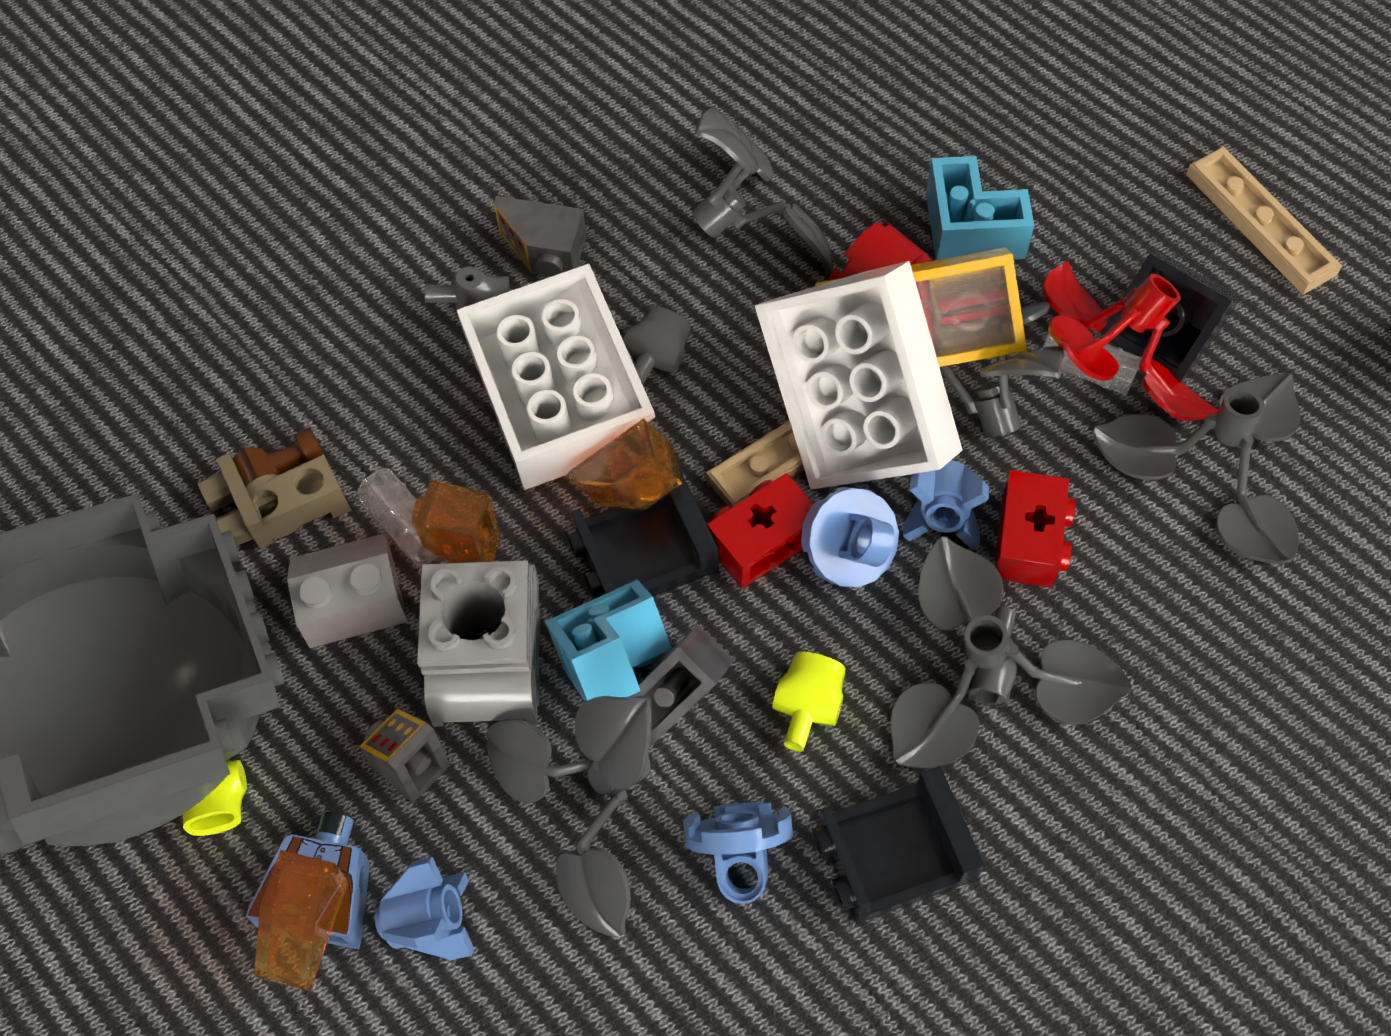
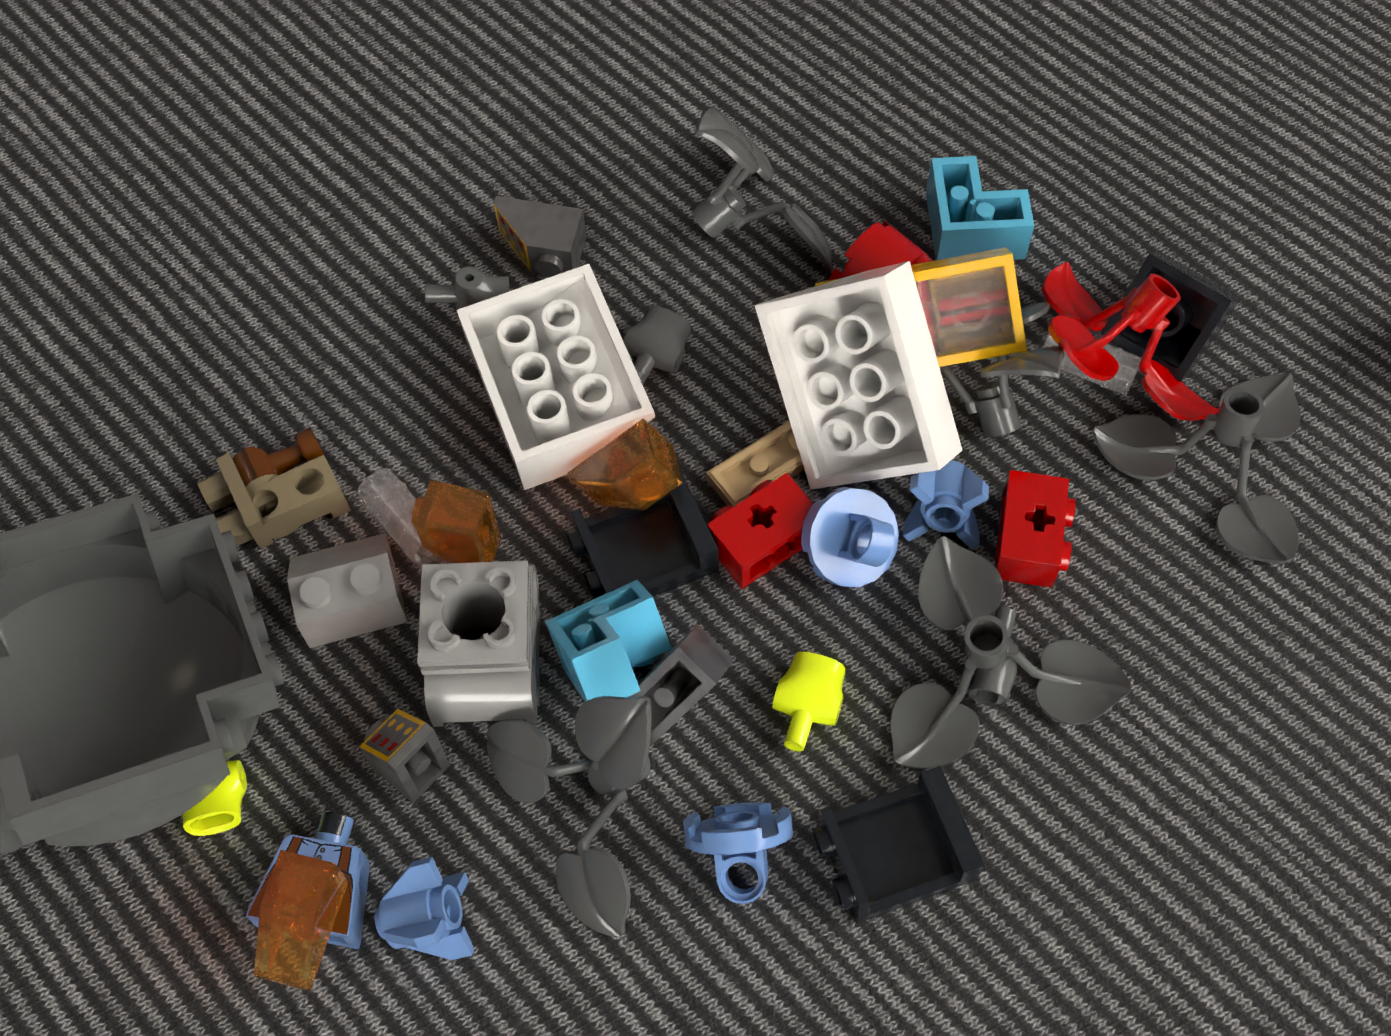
(1263, 220): tan tile -> none

